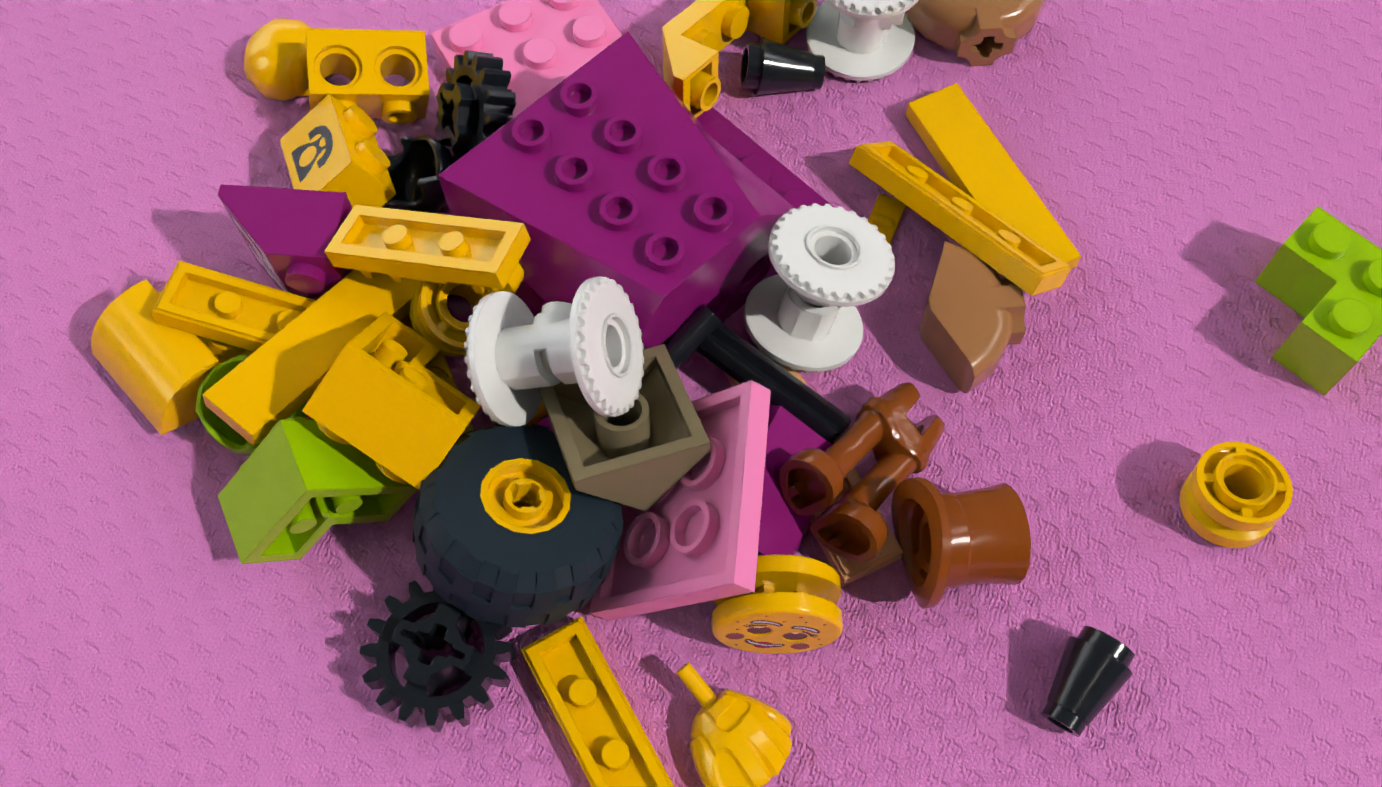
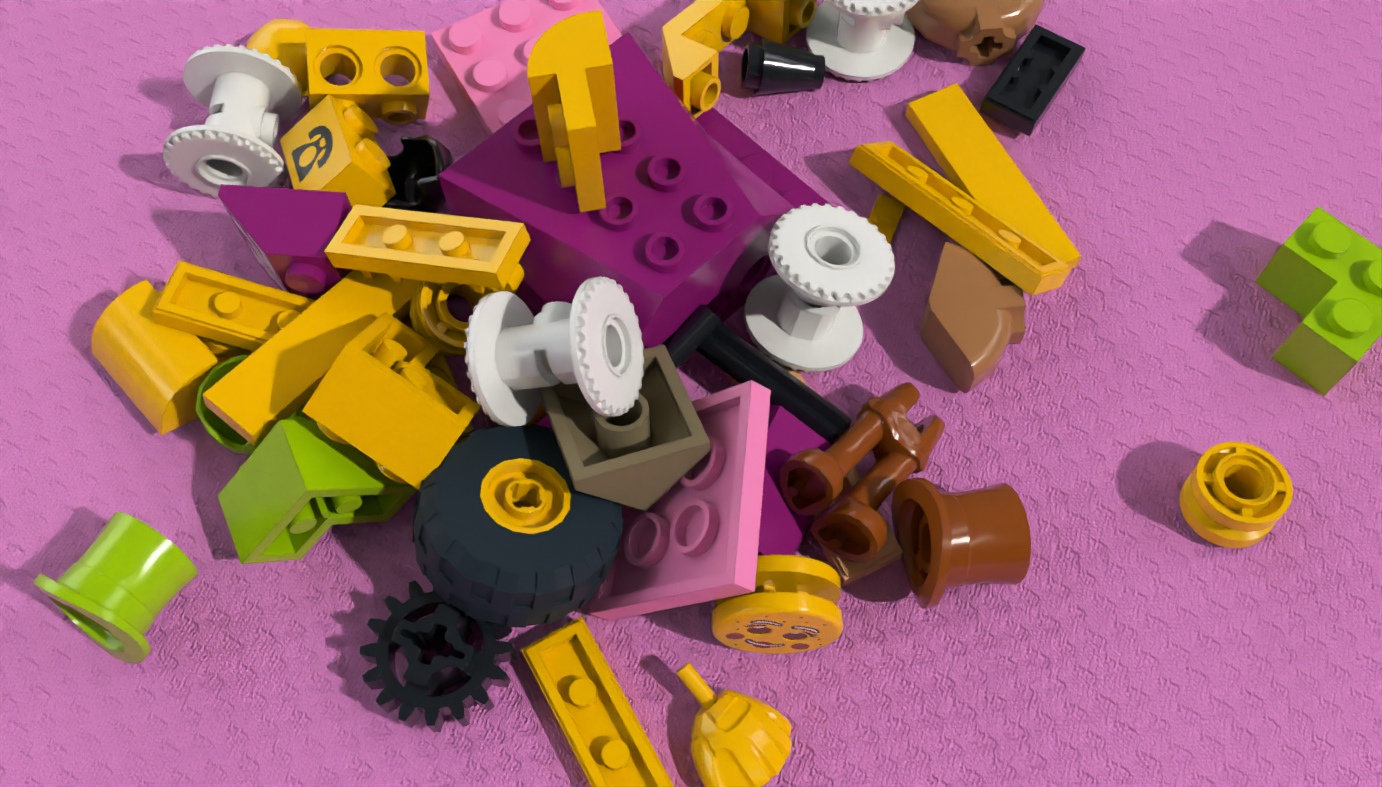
(121, 585): none -> lime piece
(245, 104): none -> white hose
(473, 102): black gear -> none
(576, 102): none -> yellow brick
(1032, 80): none -> black plate
(1087, 679): black cone -> none

